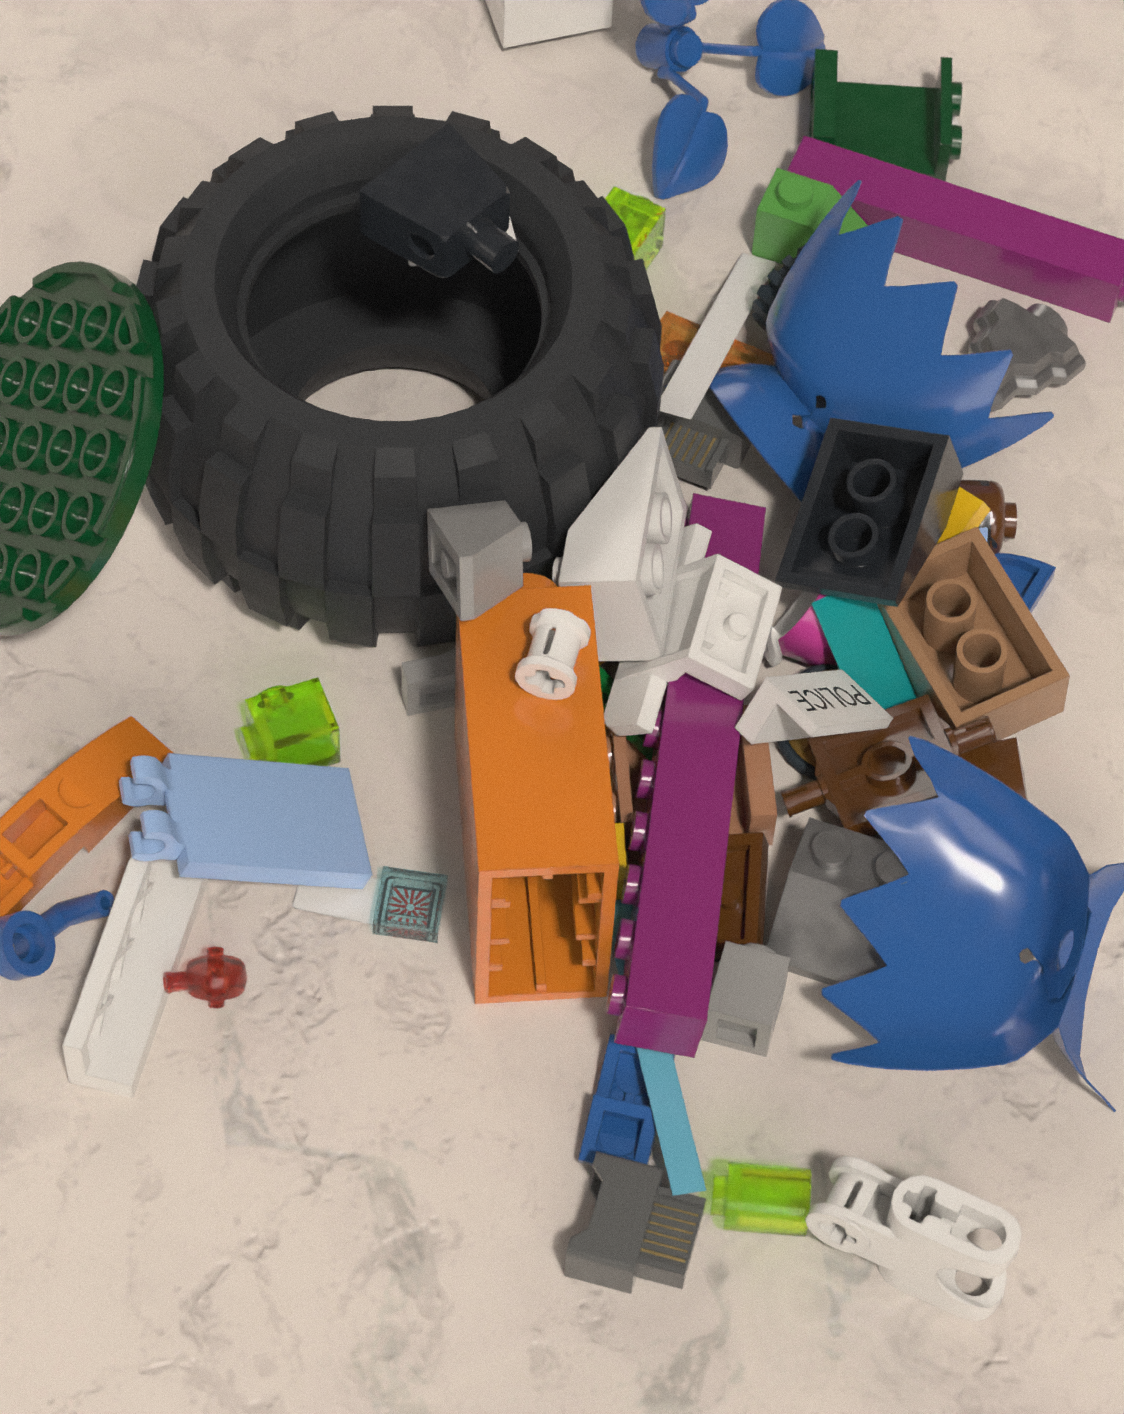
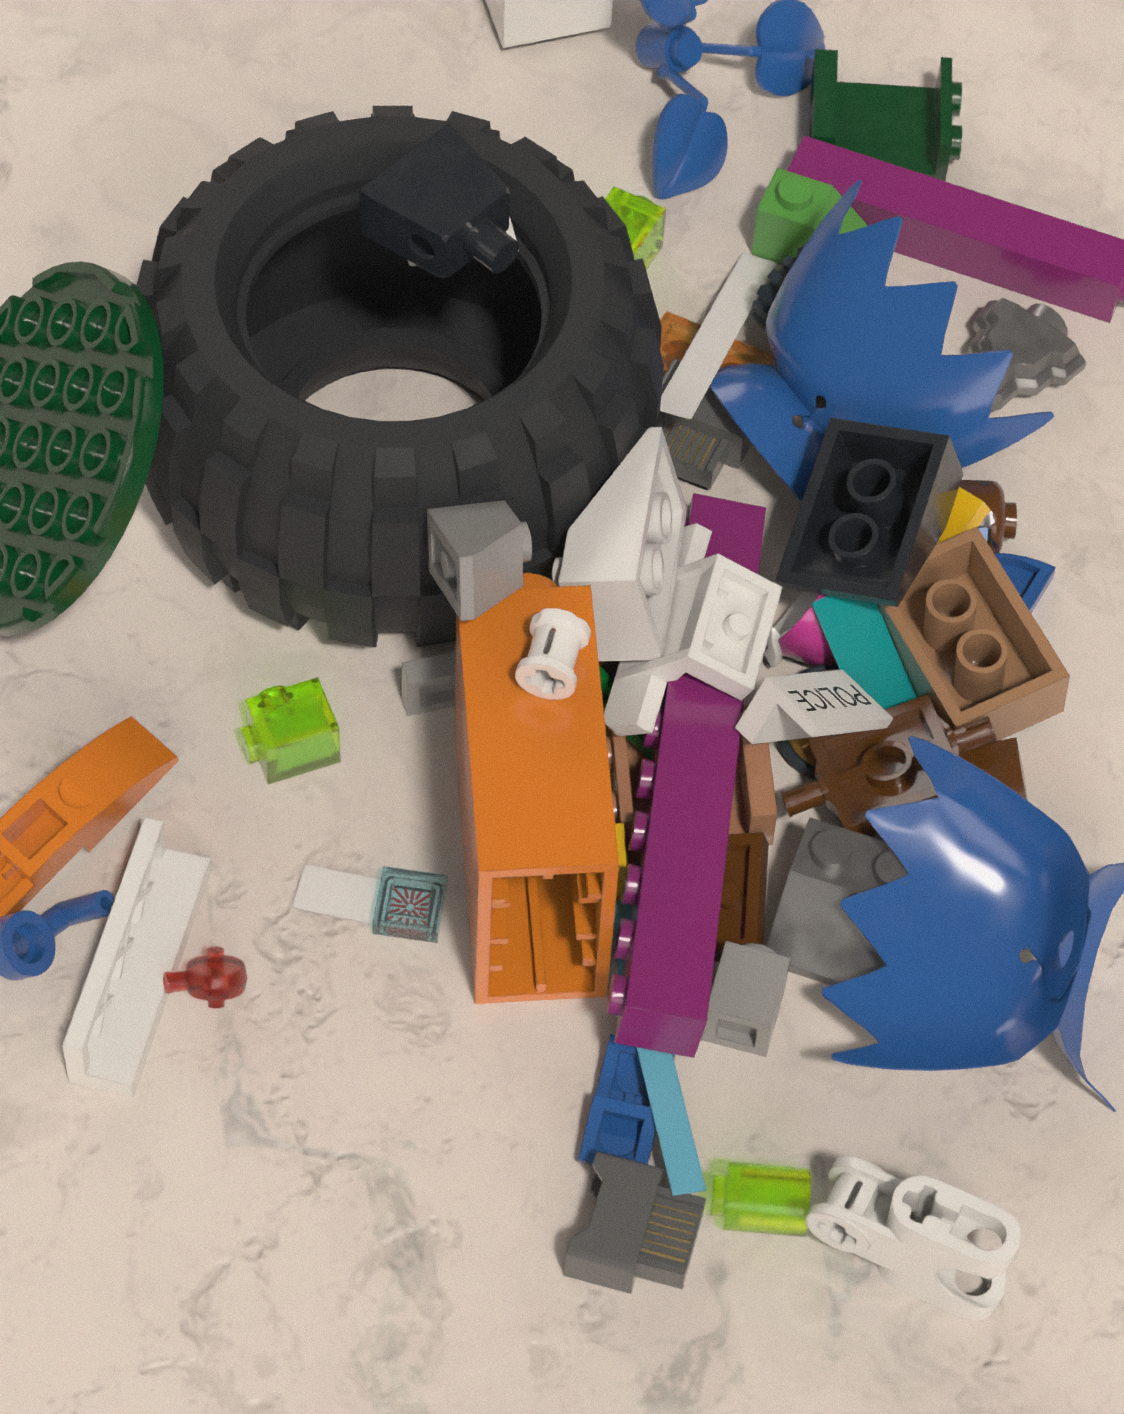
(249, 820): light blue tile -> none

